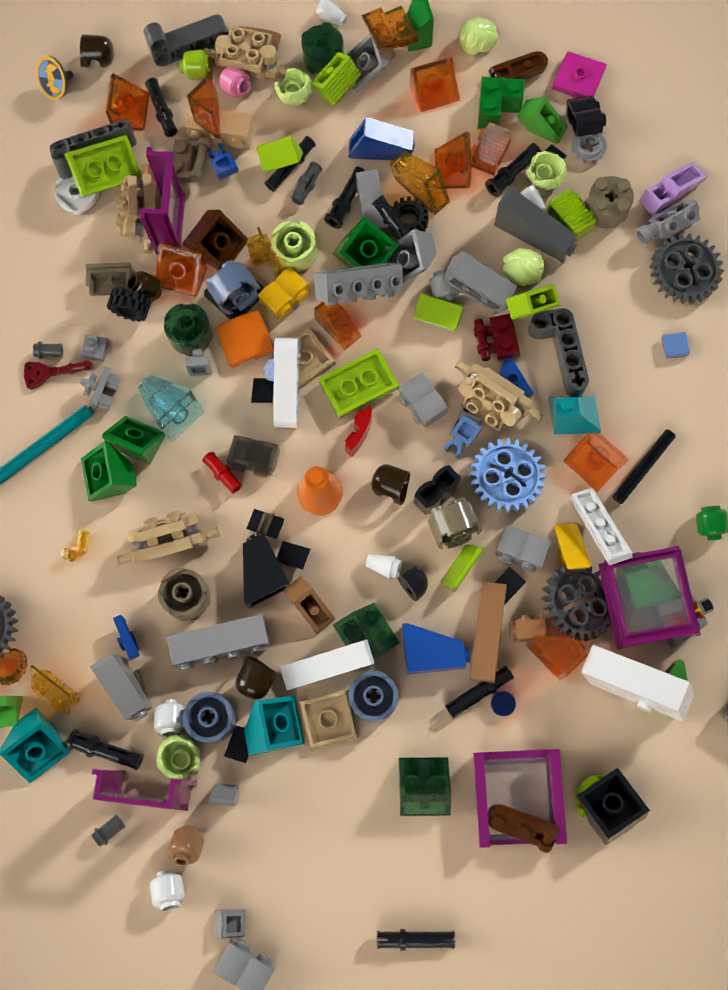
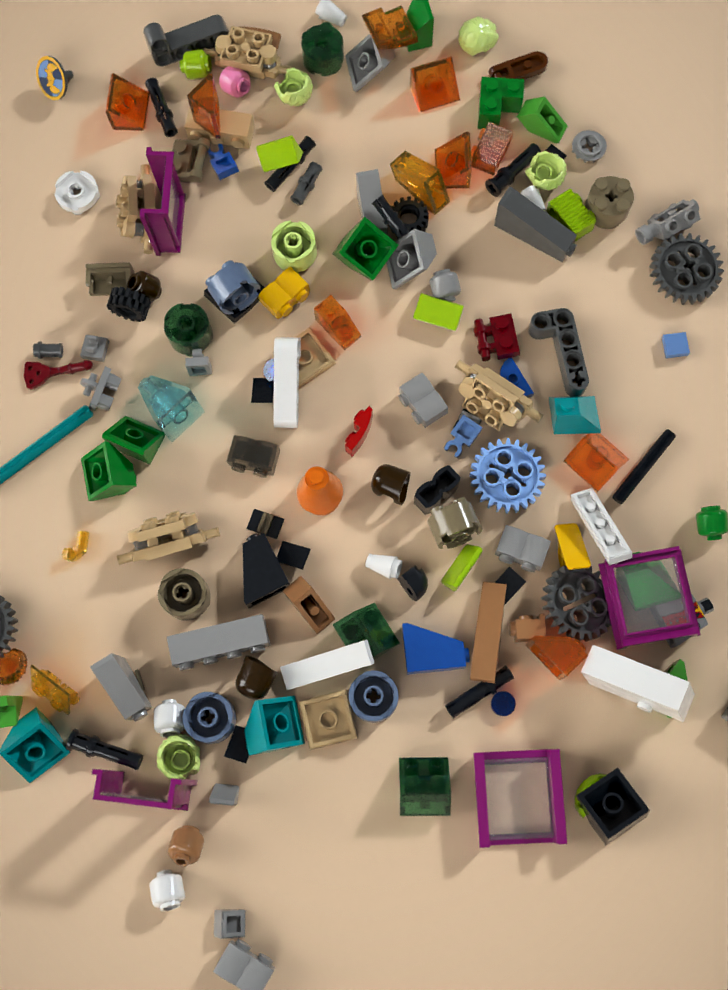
(61, 147): dark grey beam -> none
(96, 48): dark brown helmet -> none
(102, 165): lime plate -> none
(108, 830): dark grey pin -> none
(126, 640): blue plate -> none
(180, 269): clear orange slope -> none
(216, 239): reddish brown slope -> none
(222, 472): red pin -> none
(245, 338): orange slope -> none
(261, 253): clear yellow hinge -> none
(336, 79): lime brick -> none
(342, 205): black pin -> none
(358, 282): light grey brick -> none
(358, 383): lime plate -> none
(379, 141): blue slope -> none
(415, 939): black pin -> none
(479, 282): light grey brick -> none
(523, 266): yellowish green hair -> none
(523, 826): reddish brown plate -> none
(533, 301): lime brick -> none
(579, 76): dark pink plate -> none
(585, 116): black brick -> none
(672, 188): lavender slope -> none

